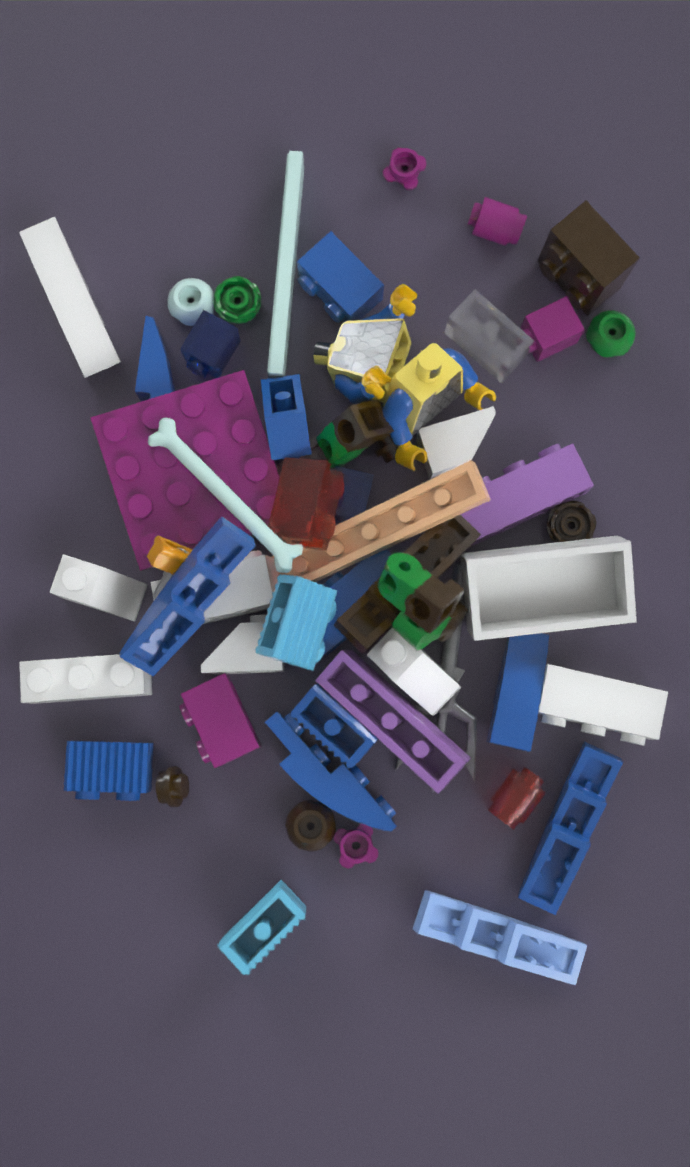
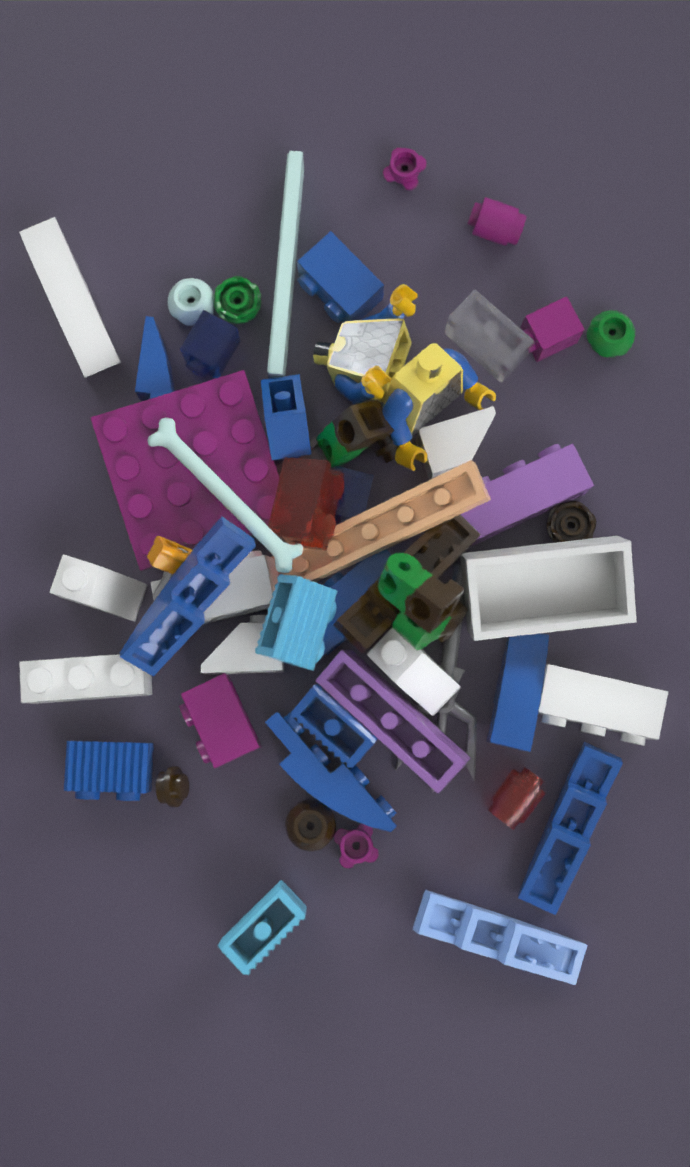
(586, 258): dark brown brick -> none

